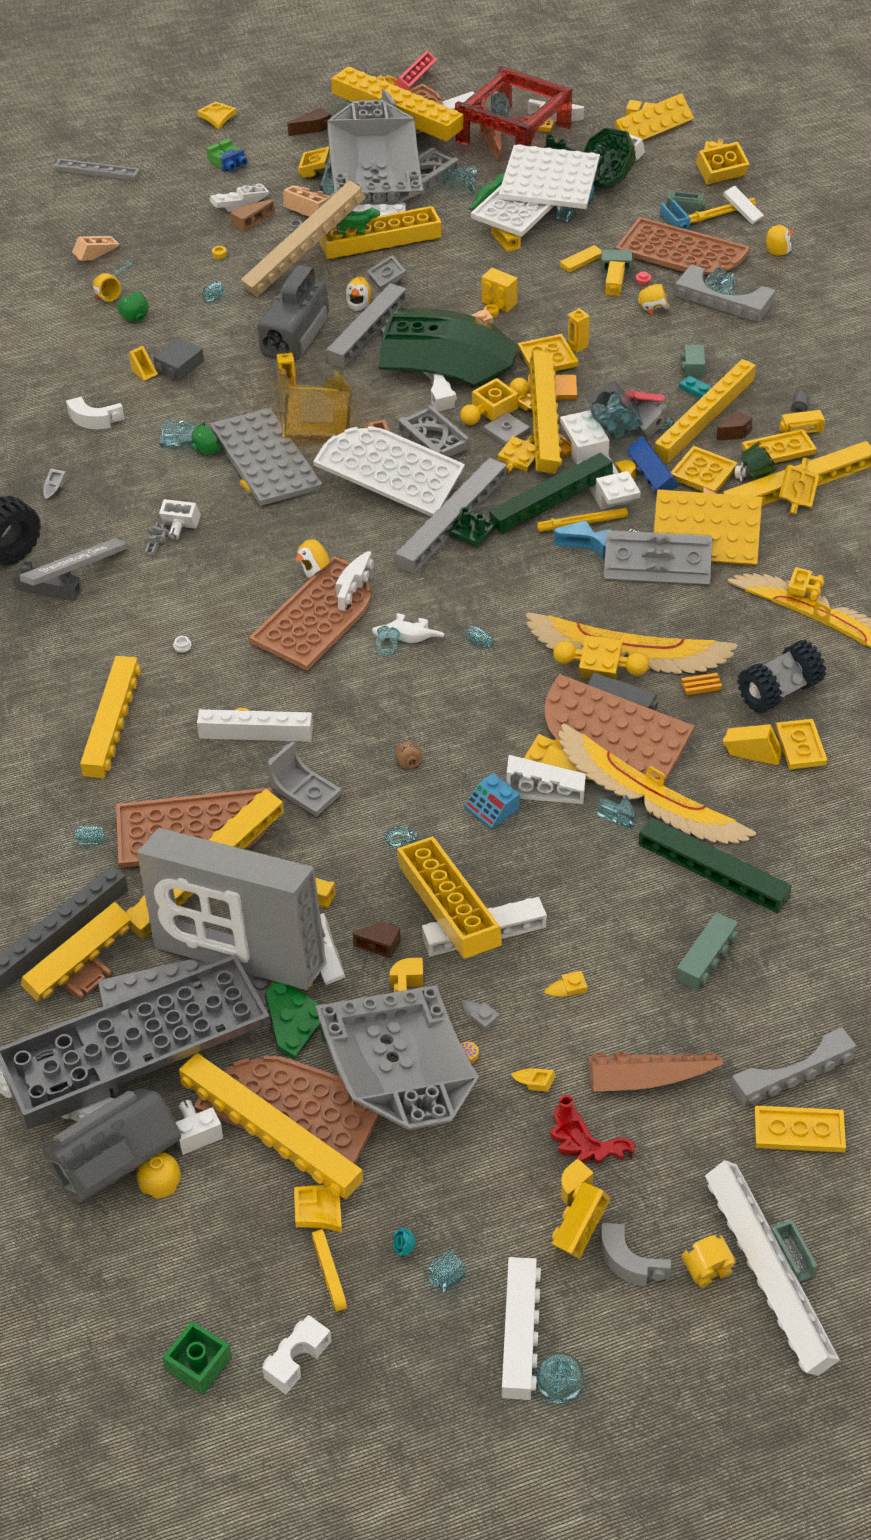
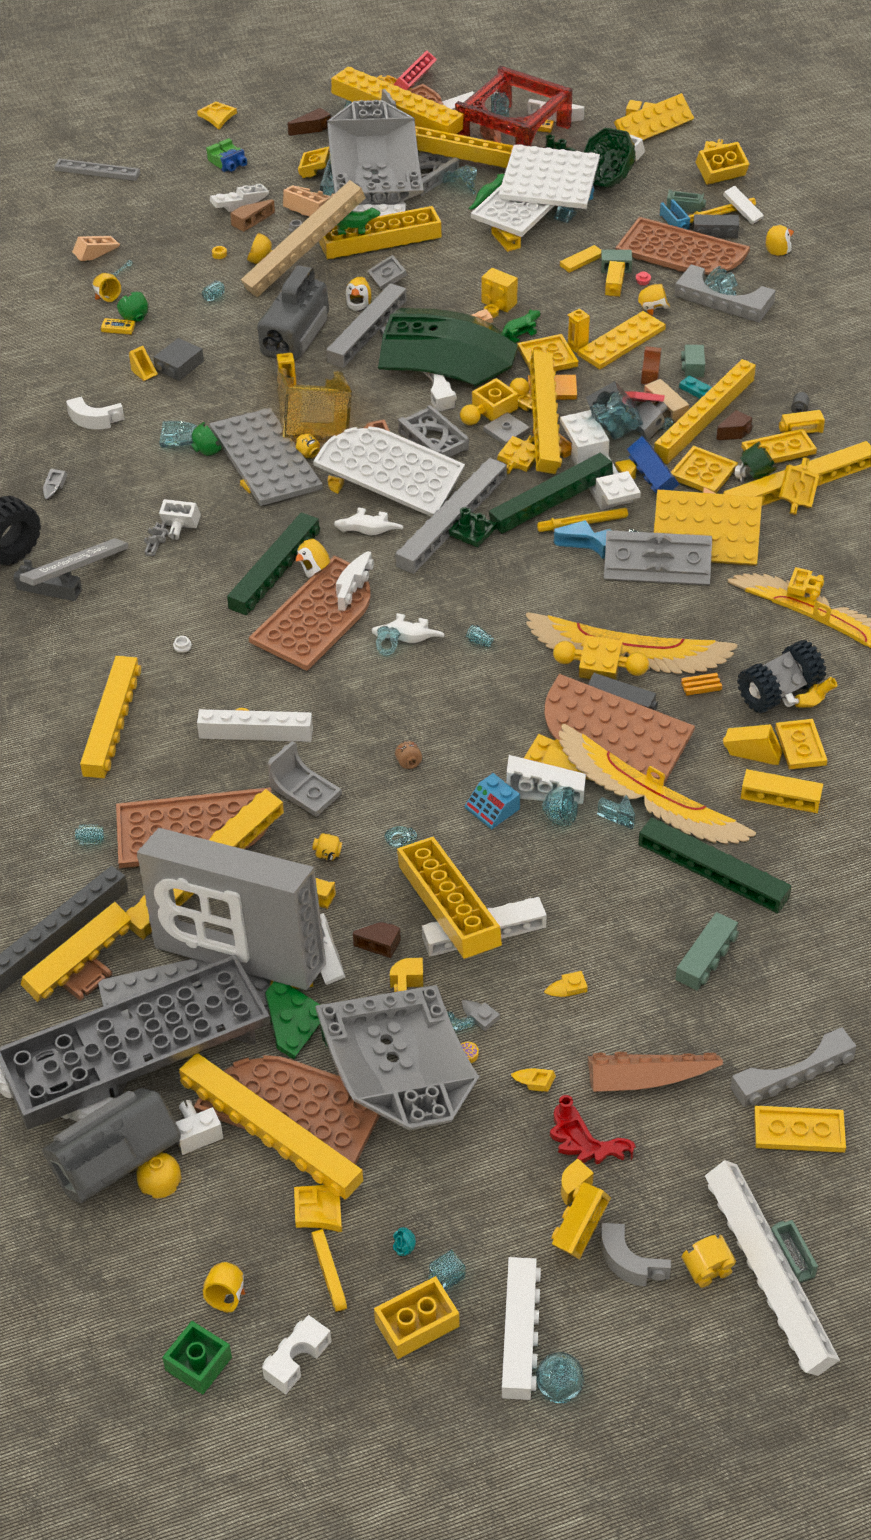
(118, 326): none -> yellow tile
(222, 1281): none -> yellow piece
(260, 248): none -> yellow cylinder
(272, 564): none -> dark green brick
(308, 445): none -> yellow head
(327, 847): none -> yellow head
(335, 483): none -> yellow tile
(366, 524): none -> white animal
(416, 1317): none -> yellow brick
(460, 1024): none -> clear light blue arm
(463, 147): none -> yellow brick
(522, 325): none -> green animal
(560, 806): none -> clear light blue cylinder
(621, 340): none -> yellow plate
(651, 365): none -> dark orange arch
(676, 405): none -> tan brick
(717, 225): none -> dark grey brick
(781, 791): none -> yellow brick
(812, 696): none -> yellow arm

